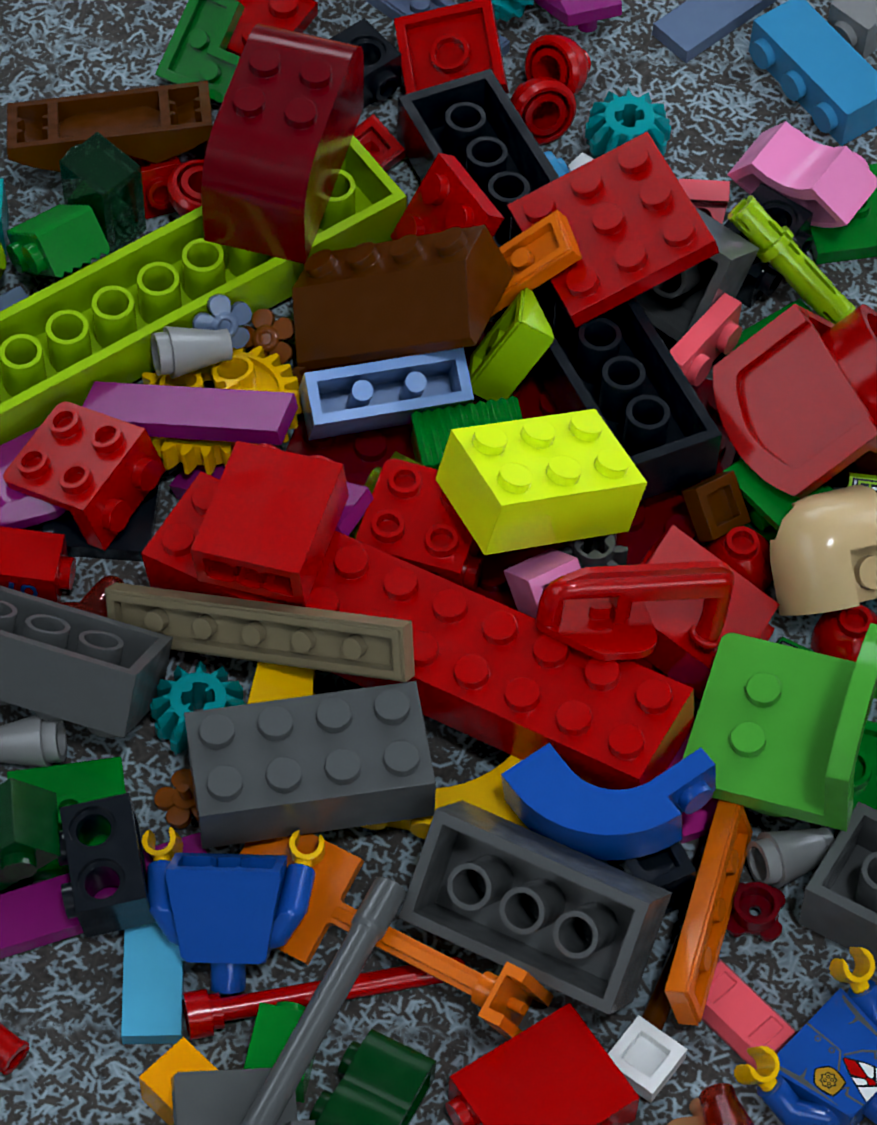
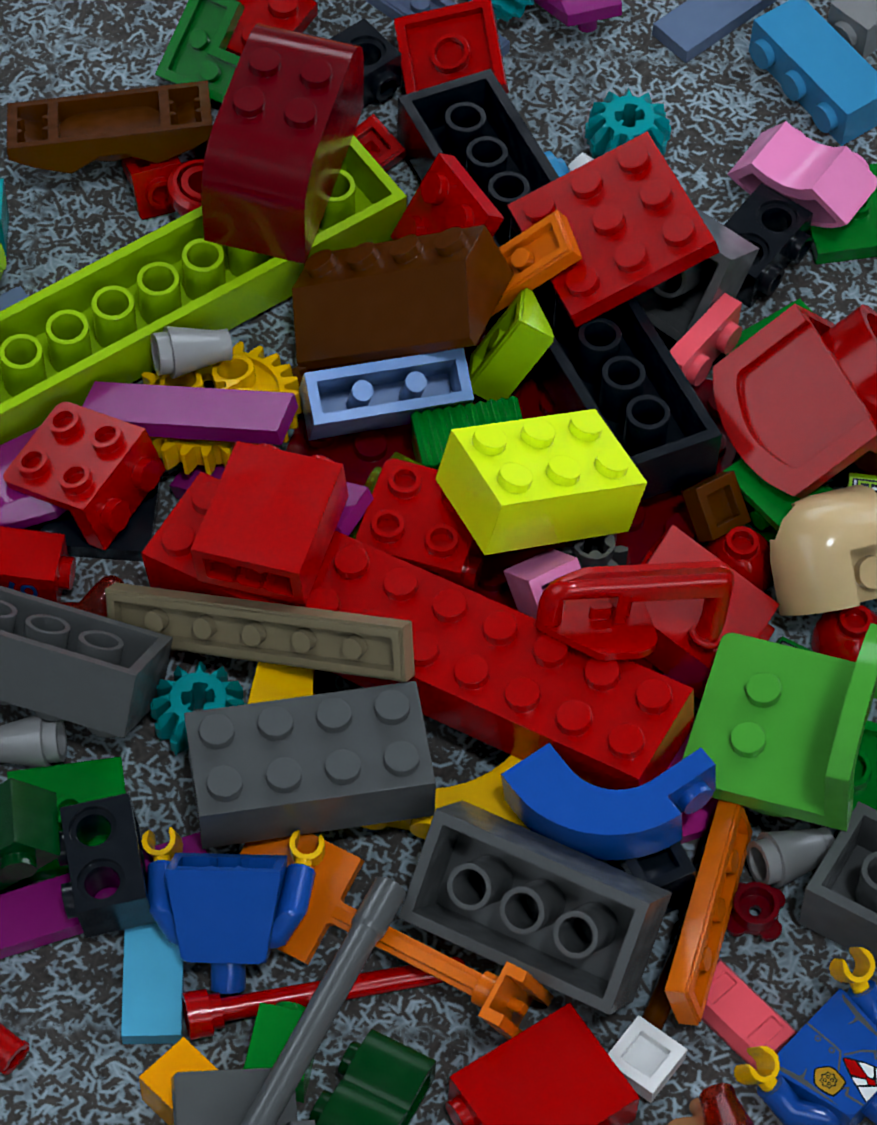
(57, 241): green brick -> none
(110, 184): clear green brick -> none
(178, 801): dark orange plant -> none
(226, 316): sand blue plant -> none
(270, 334): dark orange plant -> none
(545, 107): red brick -> none
(558, 59): red brick -> none
(708, 196): coral tile -> none
(789, 260): lime pin -> none

